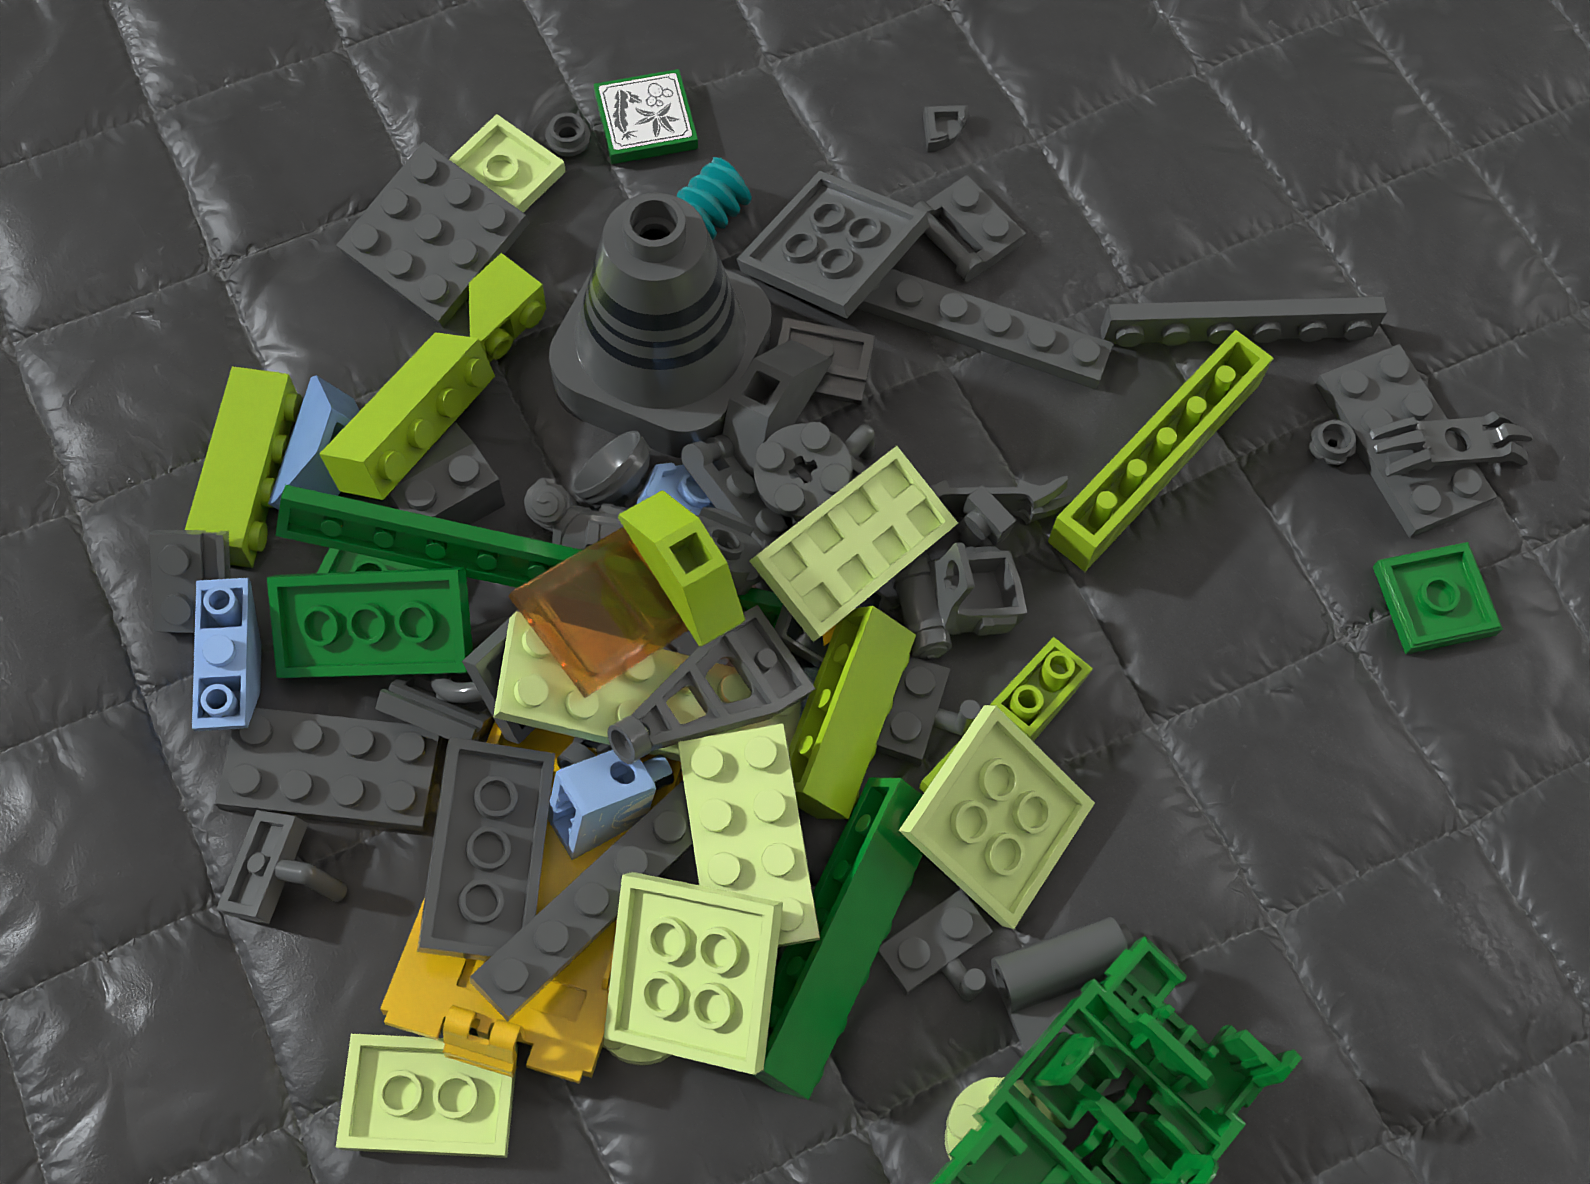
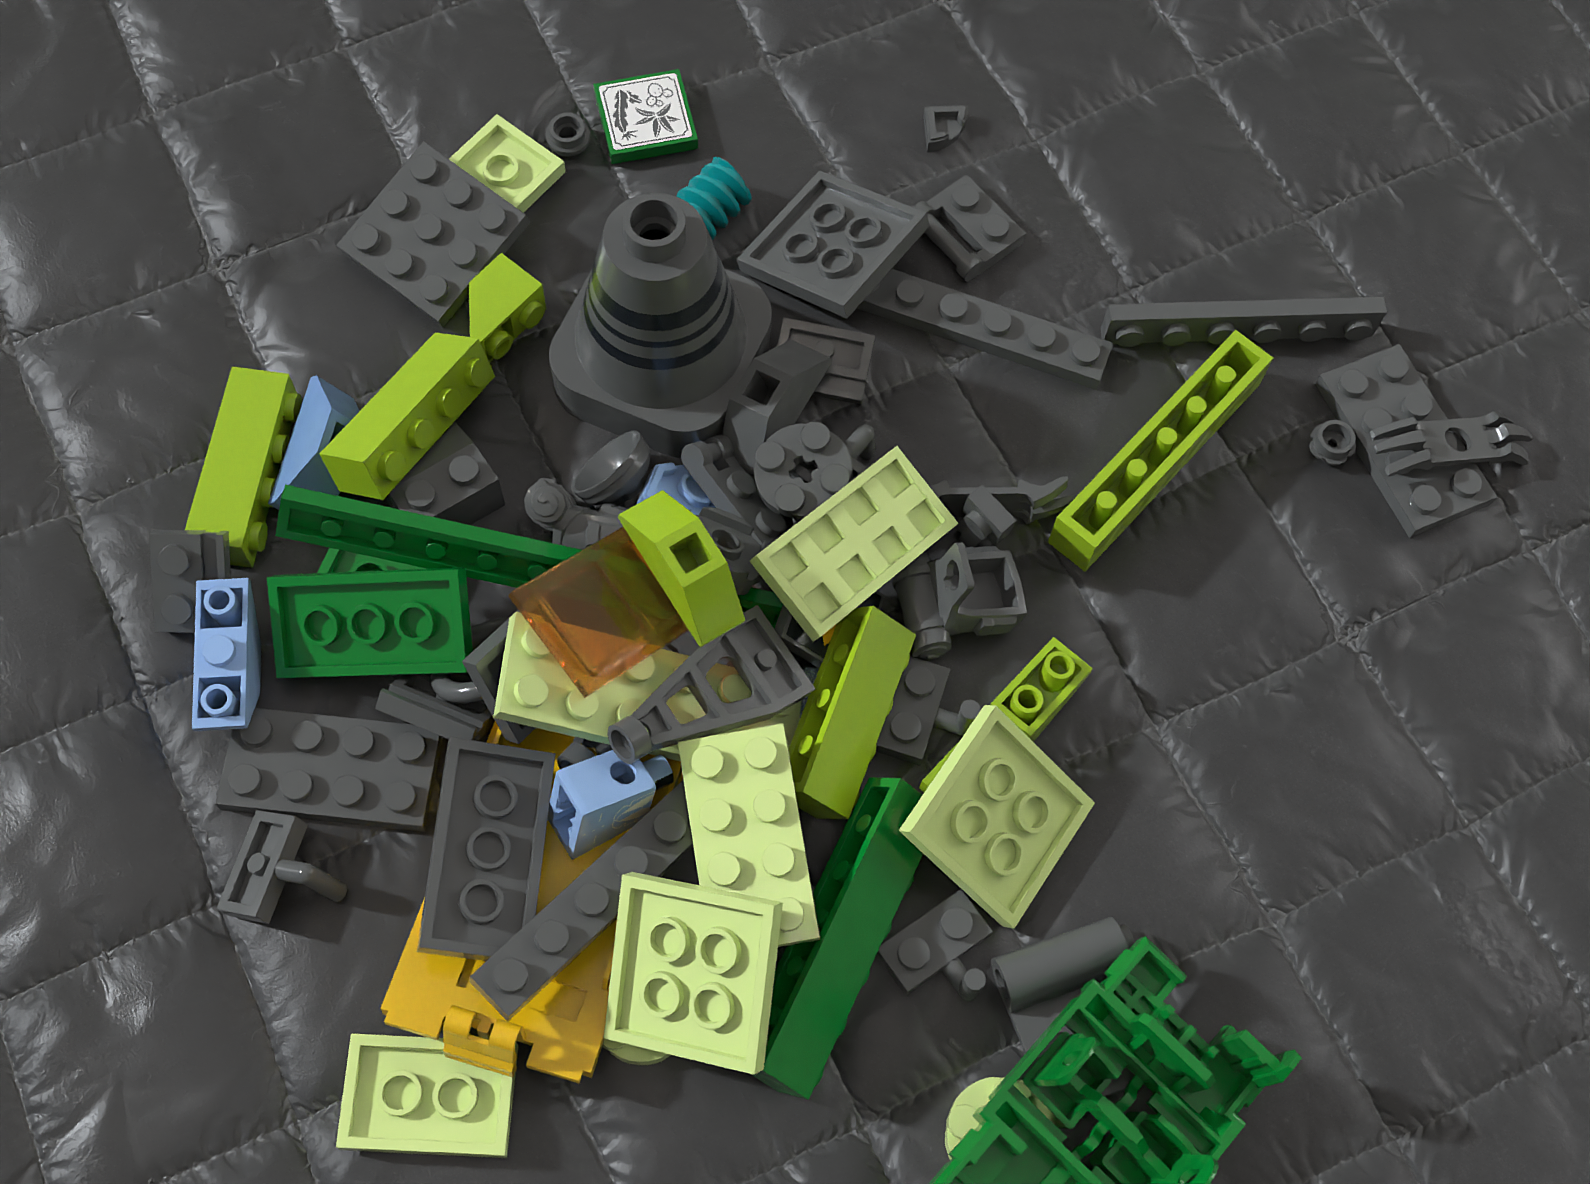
(1437, 598): green tile -> none

